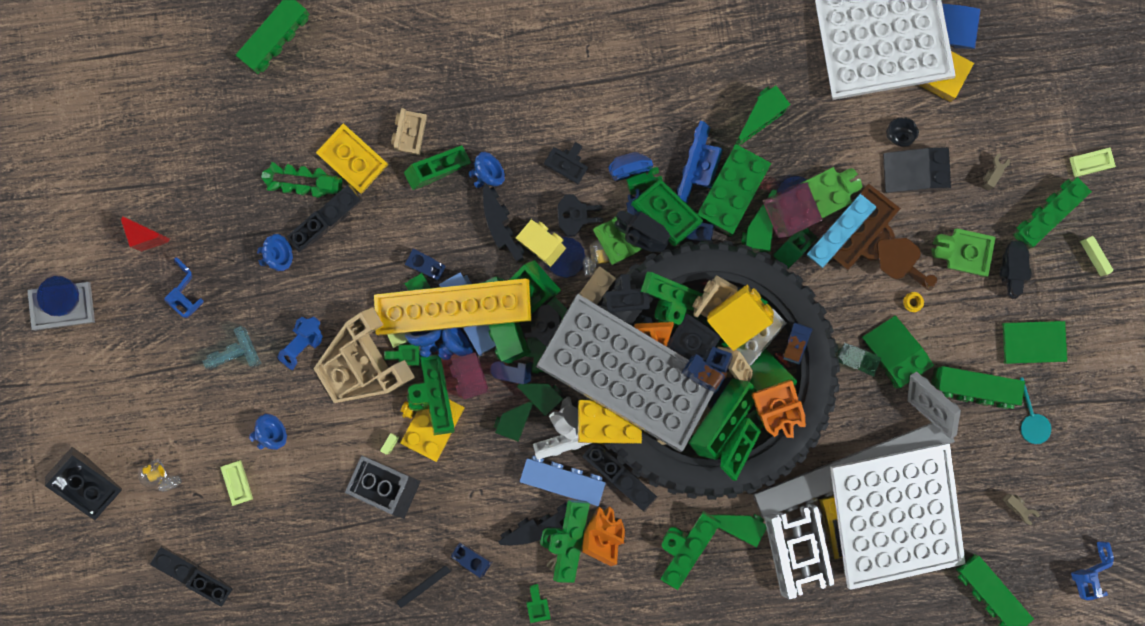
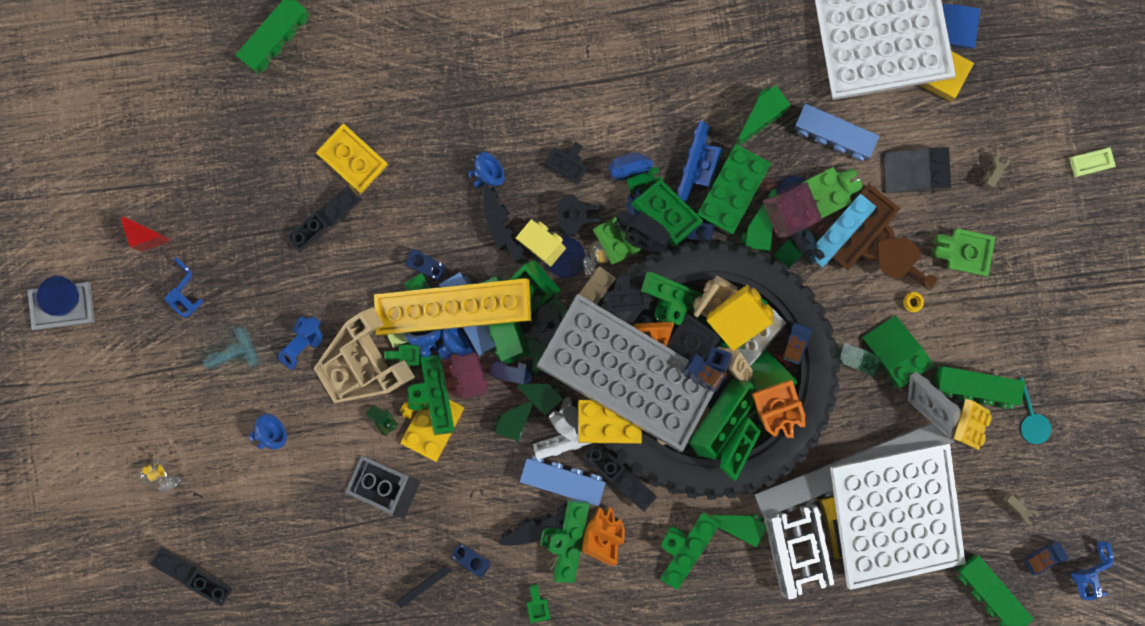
(82, 483): black slope -> none
(236, 483): yellowish green tile -> none
(276, 253): blue hair -> none
(324, 184): green sword -> none
(382, 419): none -> dark green piece
(389, 444): yellowish green tile -> none
(409, 132): tan bracket -> none
(436, 167): green slope -> none
(805, 242): none -> black plate
(836, 133): none -> medium blue brick
(902, 132): black hair -> none
(972, 425): none -> yellow plate
(1015, 268): black hinge -> none
(1034, 342): green tile -> none
(1045, 557): none -> dark blue leg
(1052, 213): green brick -> none
(1096, 256): yellowish green tile -> none

